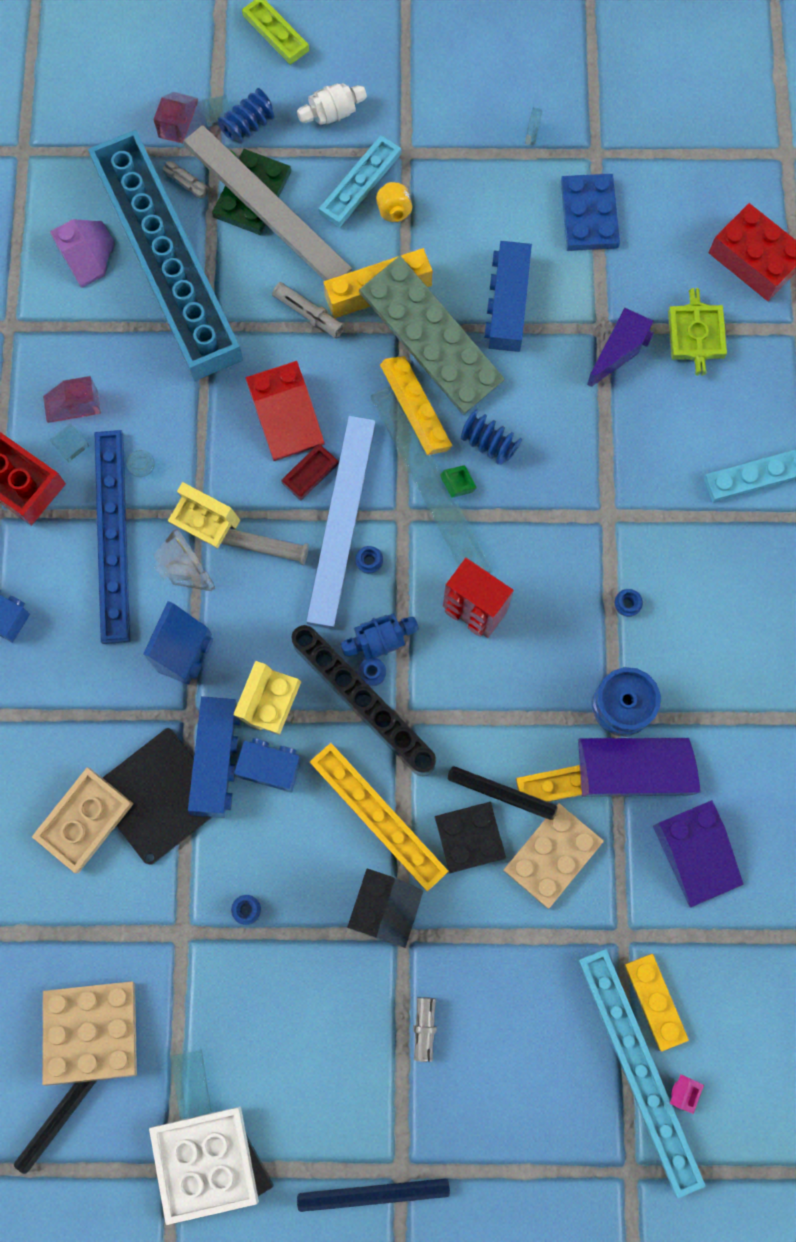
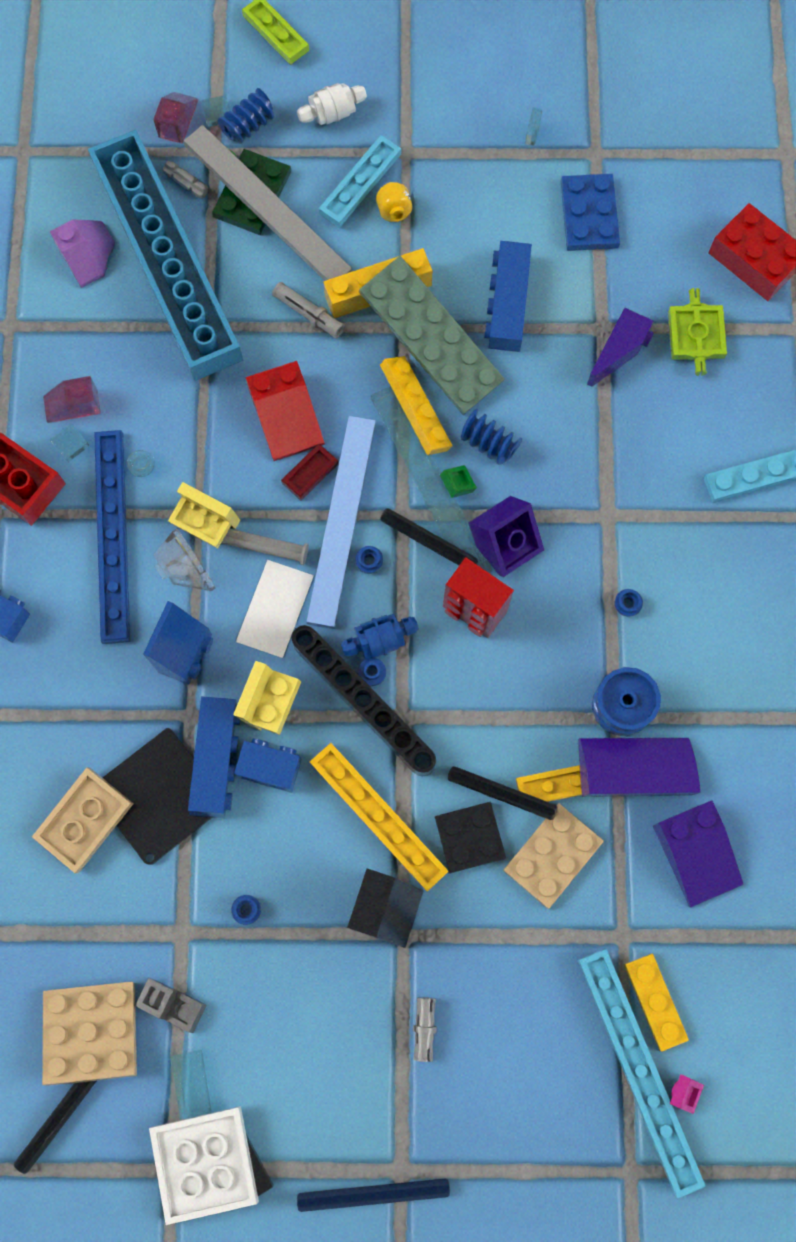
(170, 1005): none -> dark grey slope
(274, 608): none -> white sticker
(425, 537): none -> black axle
(507, 535): none -> dark purple slope

